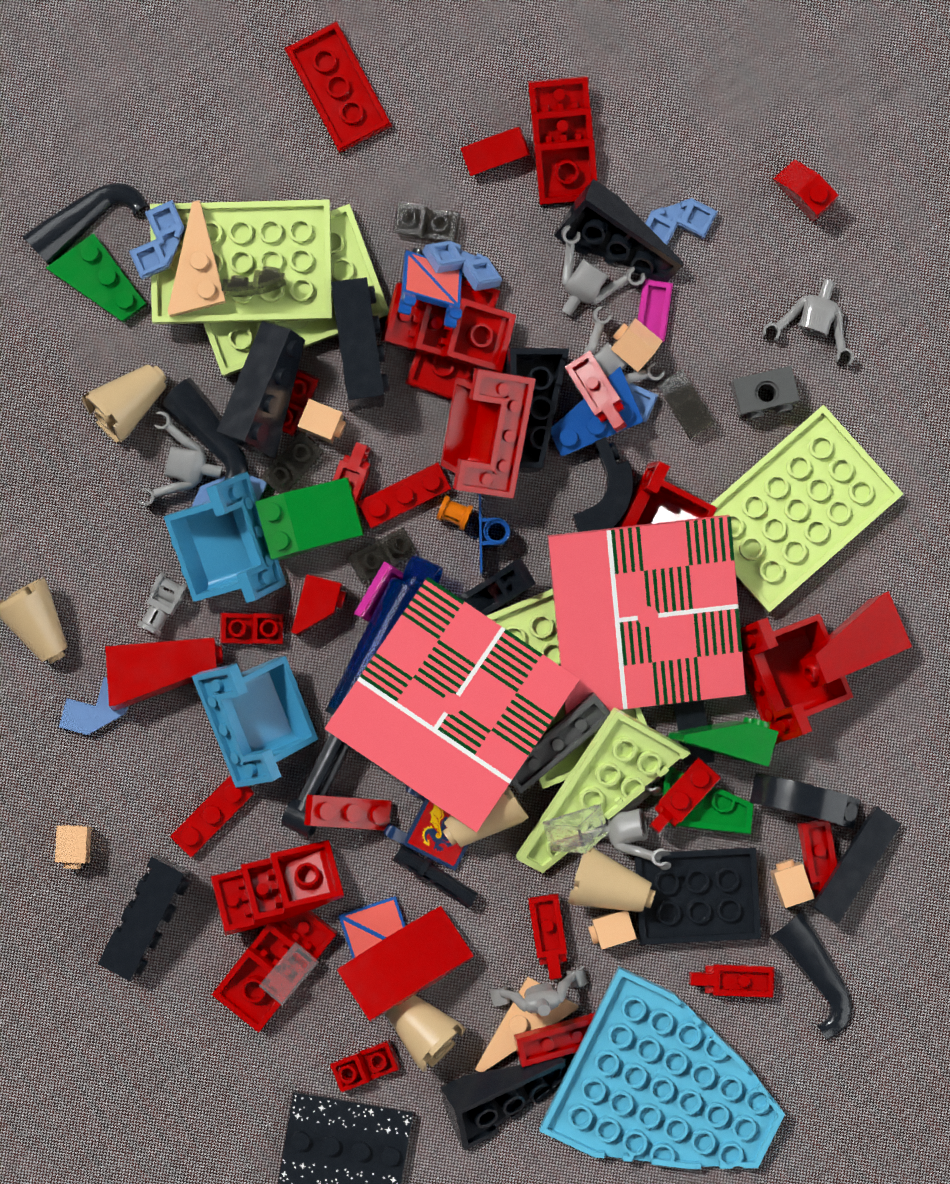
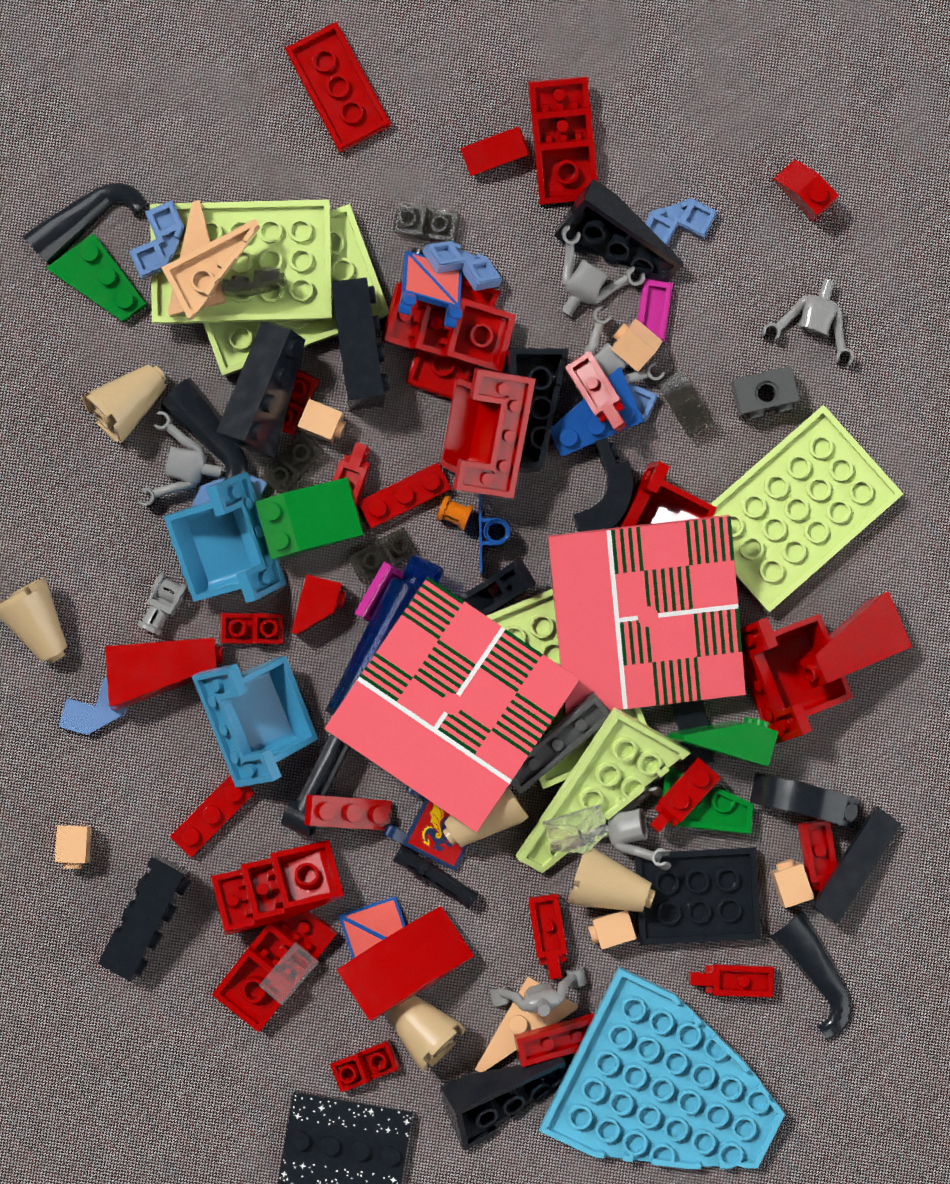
(201, 271): none -> light nougat wing

